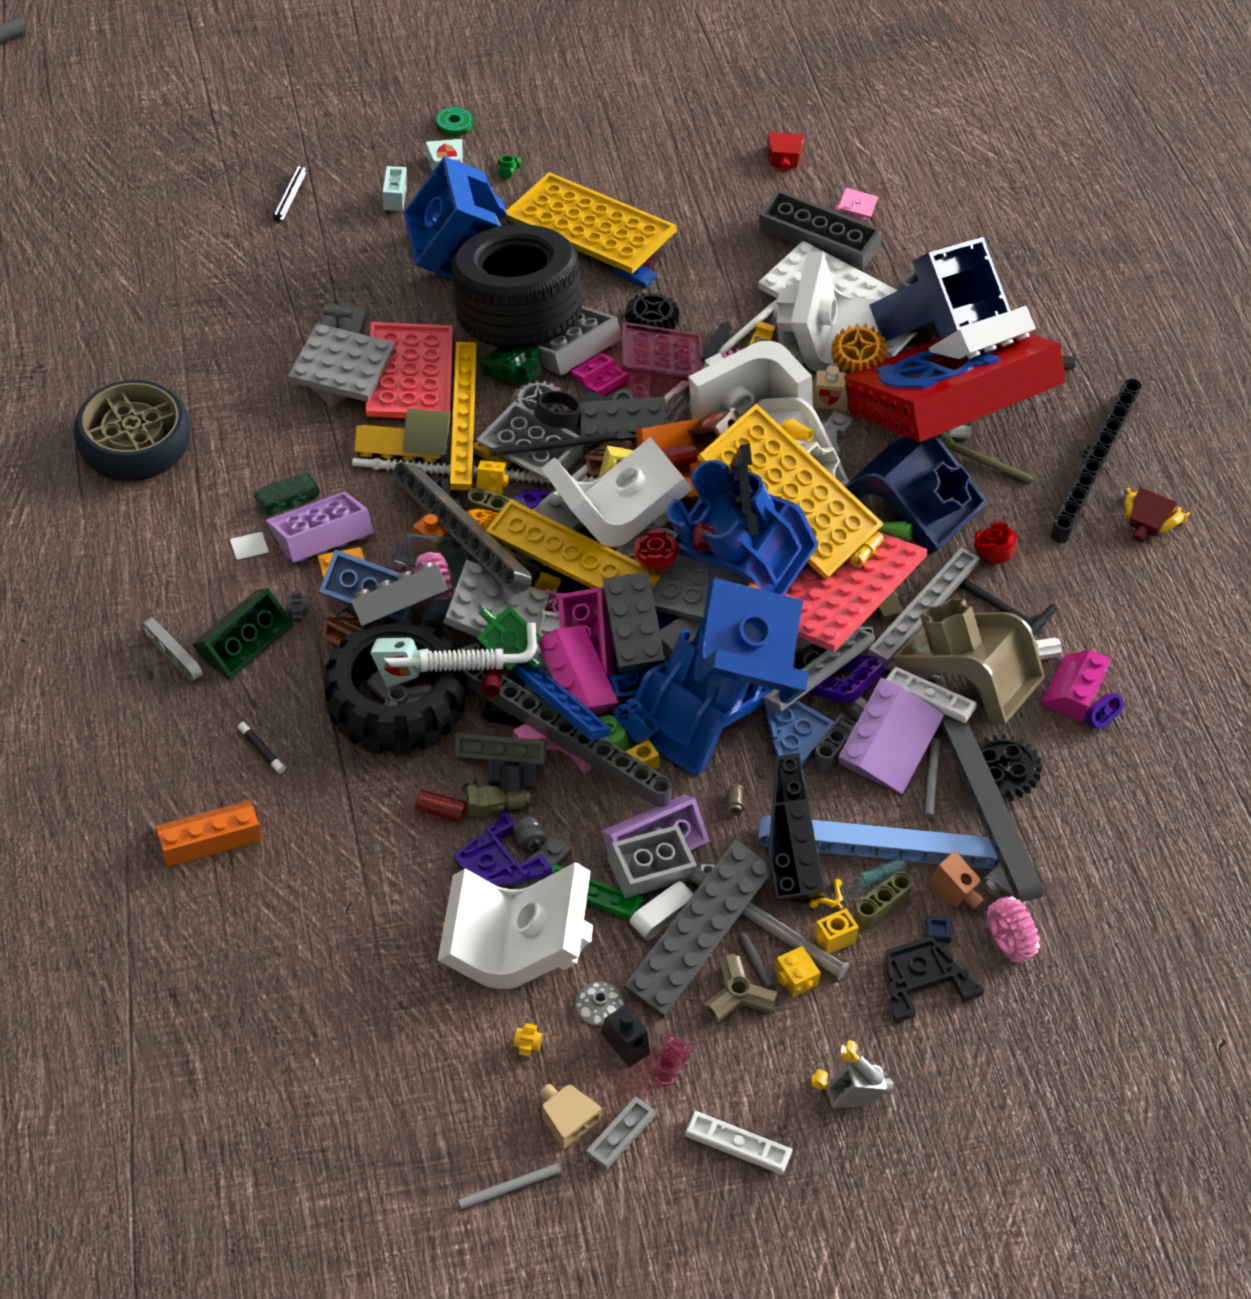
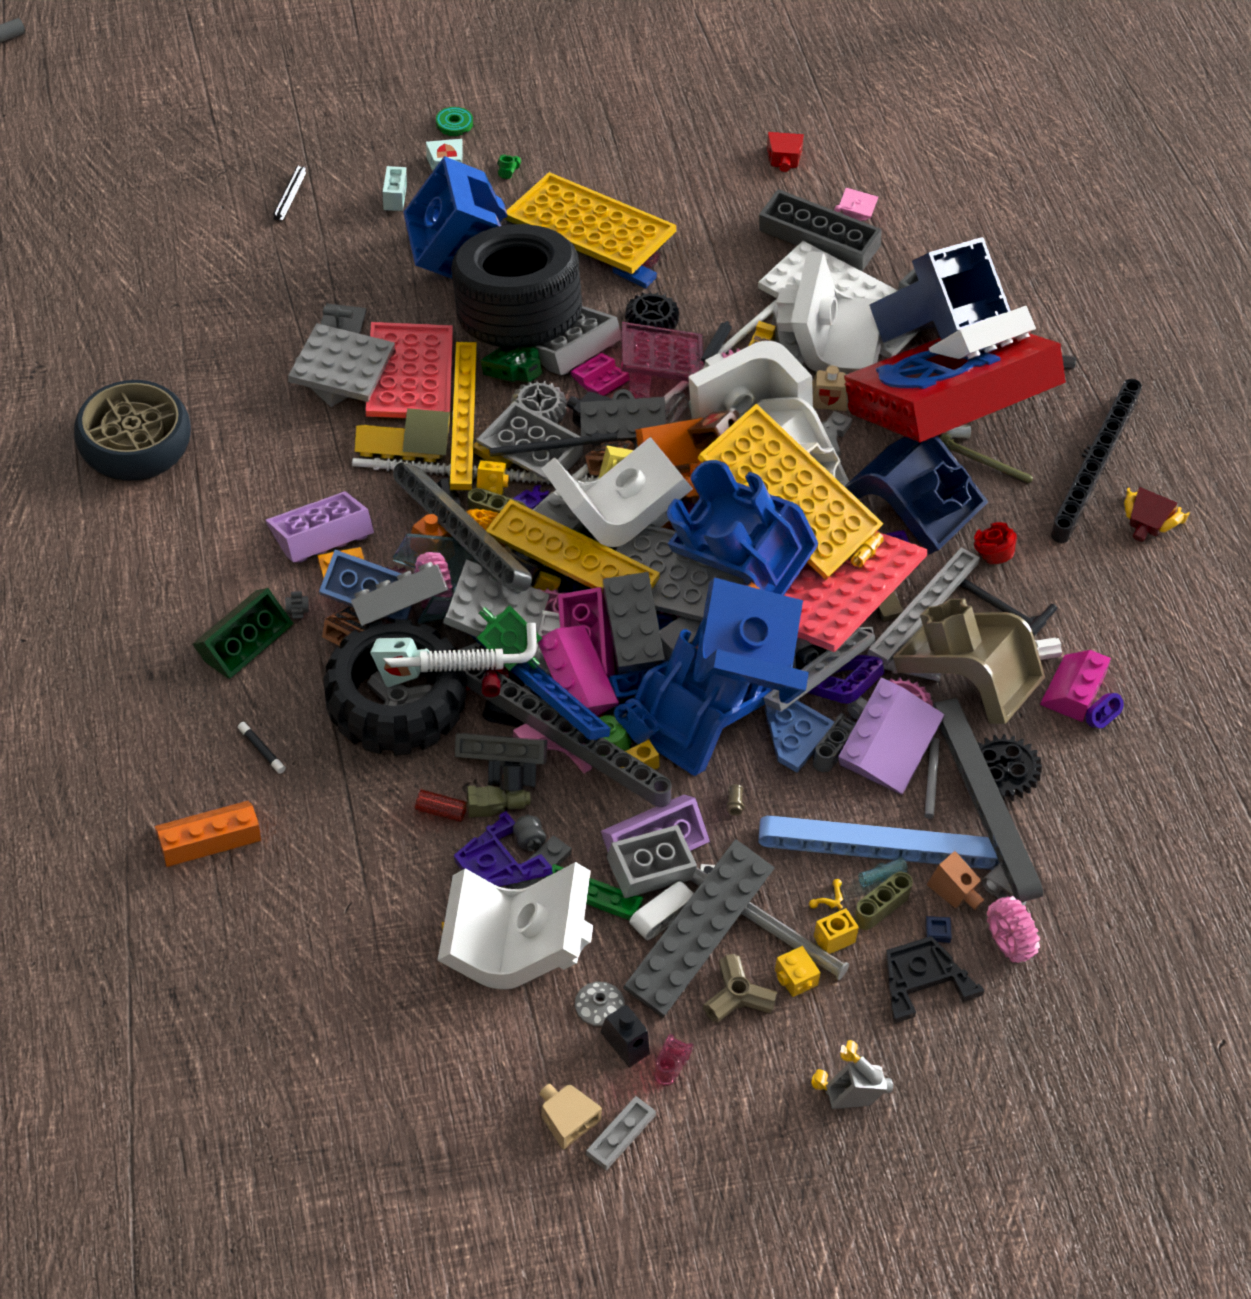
(171, 649): light grey beam -> none
(249, 545): white sticker -> none
(286, 494): clear green beam -> none
(508, 1186): light grey bar -> none
(528, 1039): yellow gear -> none
(555, 419): black tyre -> none
(656, 552): red cone -> none
(681, 454): clear red piece -> none
(699, 542): dark red cone -> none
(738, 1142): white plate -> none
(740, 488): black wing -> none
(756, 961): dark grey piece -> none
(792, 836): black wedge -> none
(797, 430): yellow cone -> none
(846, 352): light orange gear -> none
(900, 530): bright green cone -> none
(936, 696): white plate -> none

